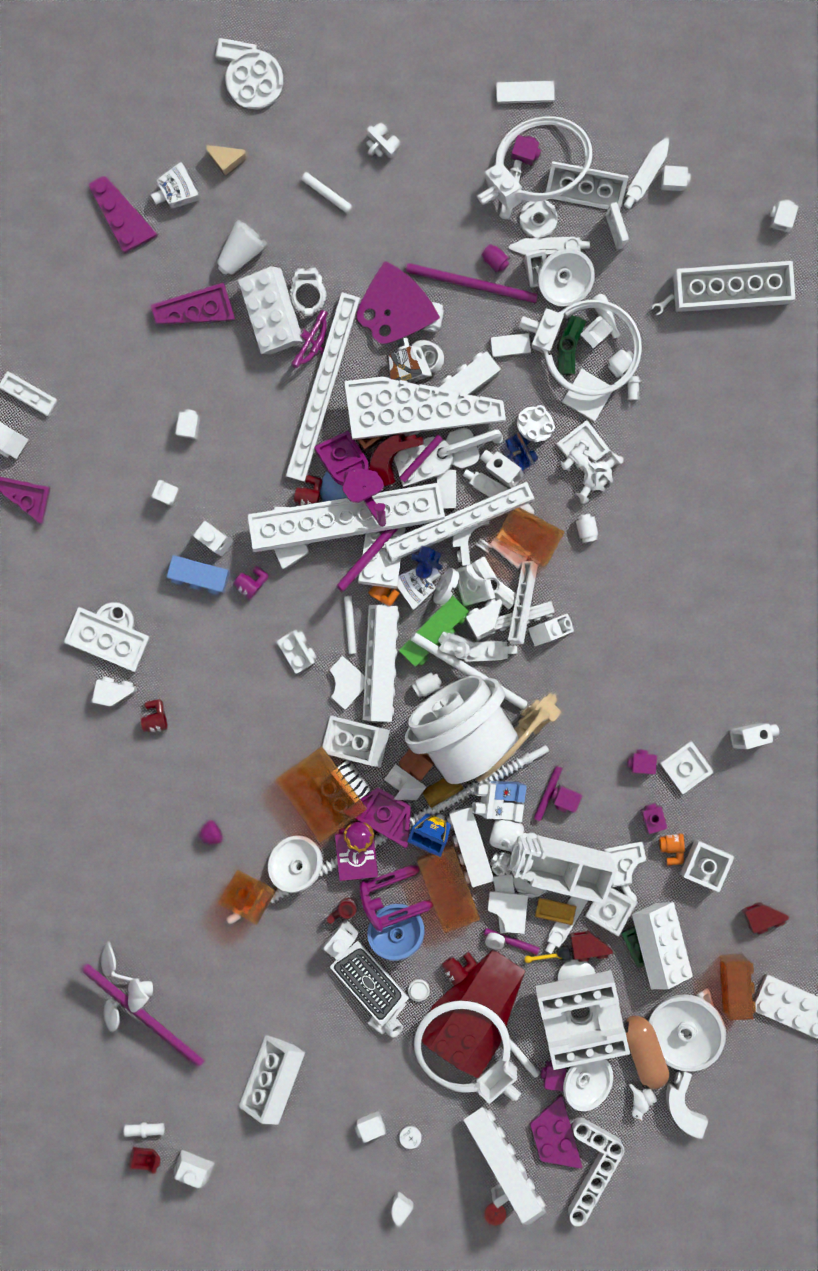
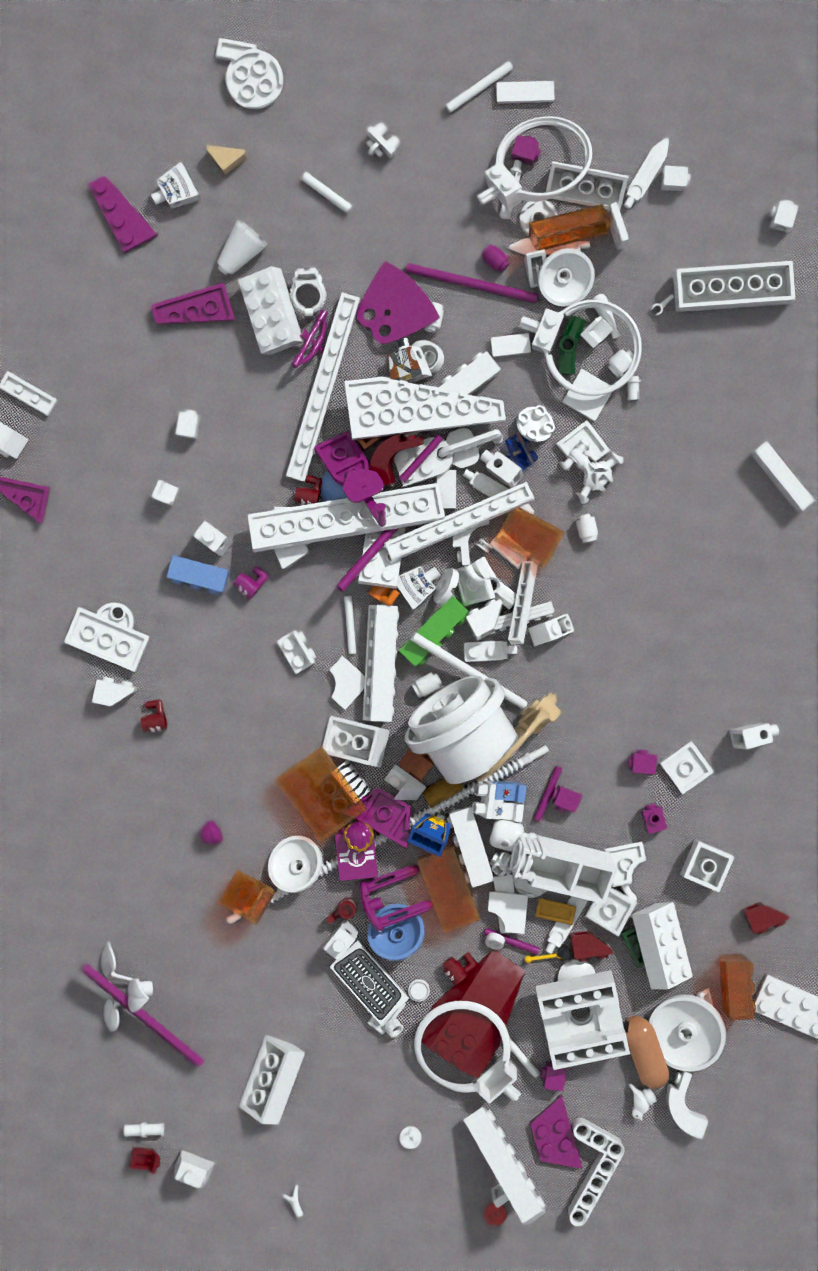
(294, 1202): none -> white bar
(370, 1127): white brick -> none
(401, 1208): white brick -> none
(427, 559): clear blue hips -> none
(455, 645): white hips -> none
(479, 86): none -> white piece
(569, 227): none -> clear orange brick
(588, 1084): white dish -> none
(673, 844): orange piece -> none
(782, 477): none -> white panel

